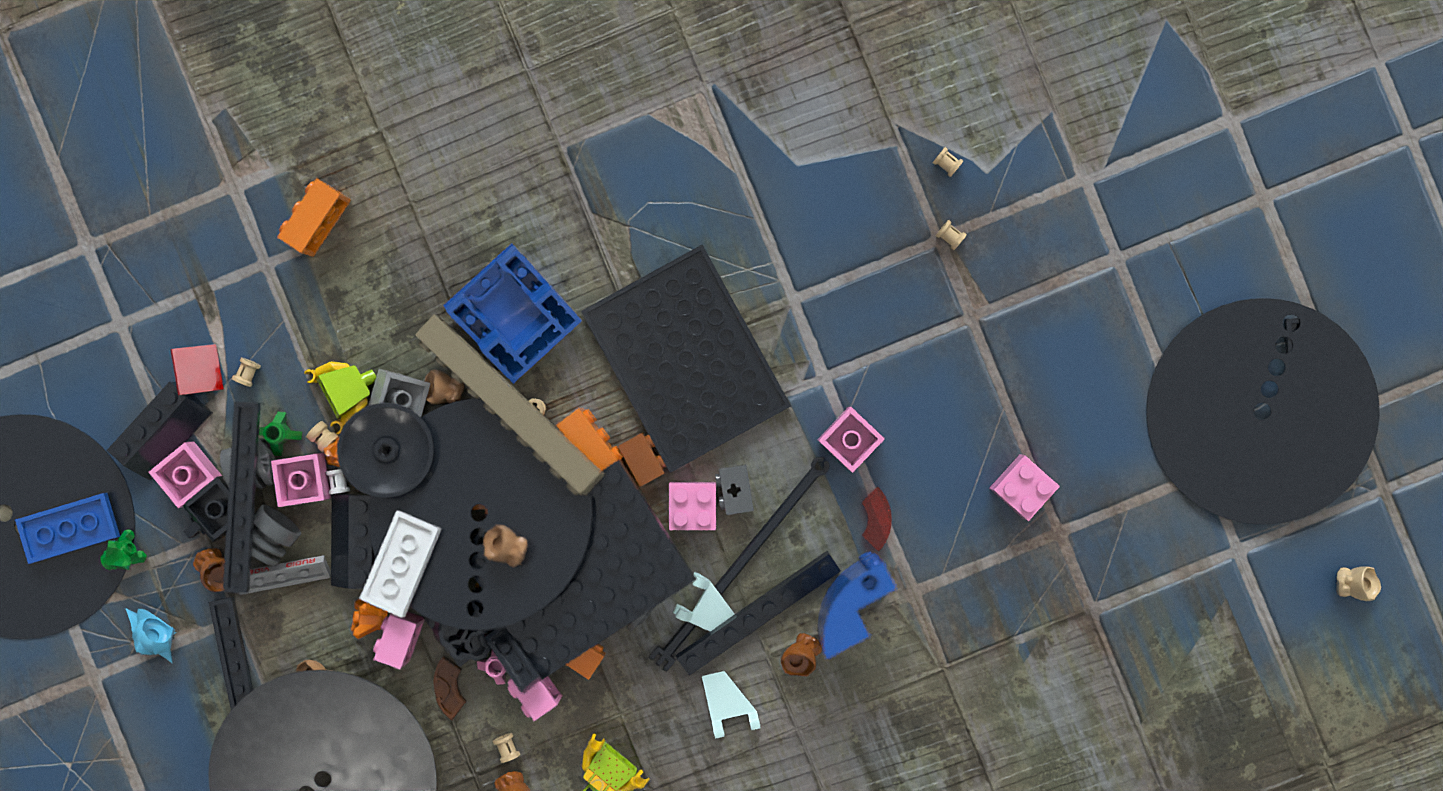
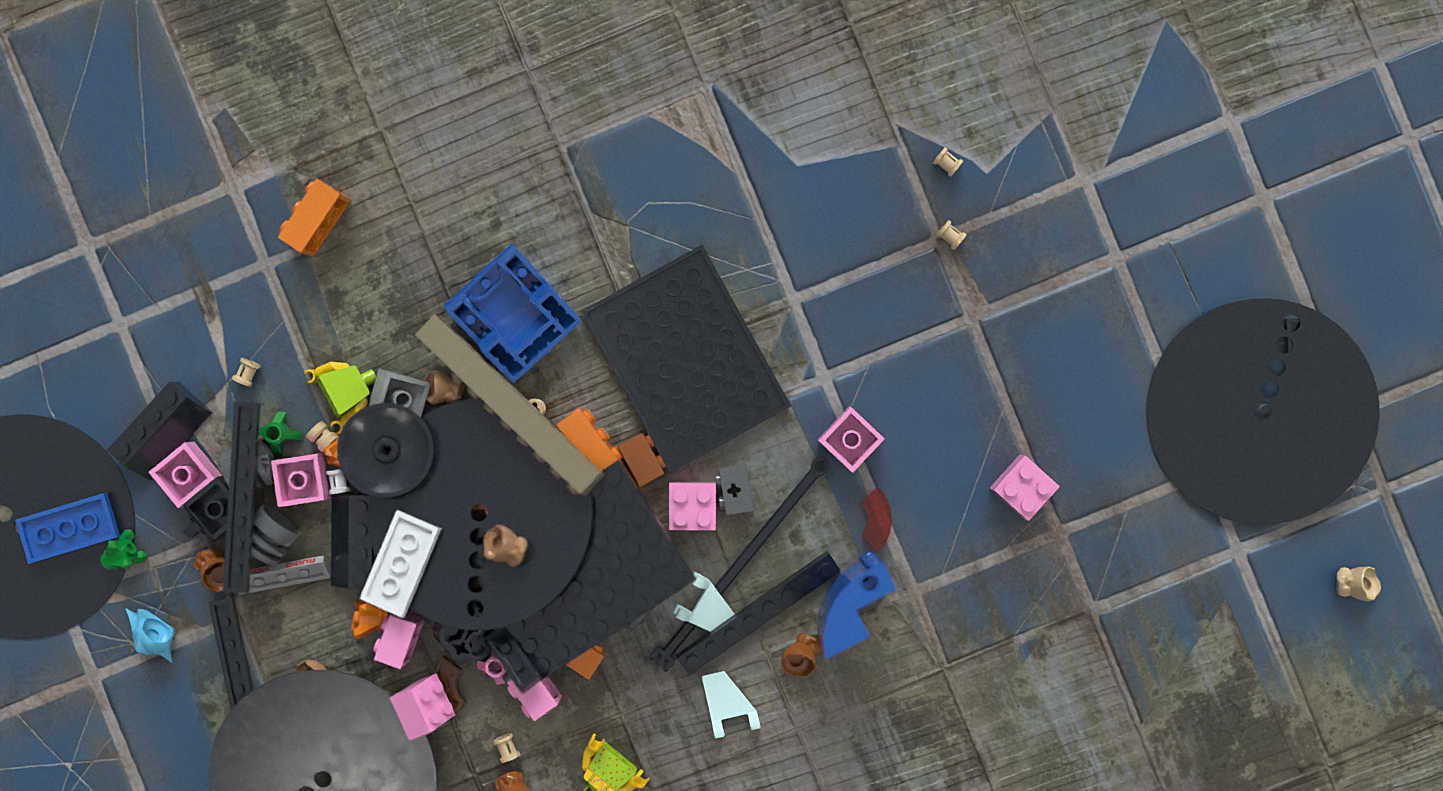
(197, 369): piece -> none
(422, 706): none -> bright pink brick

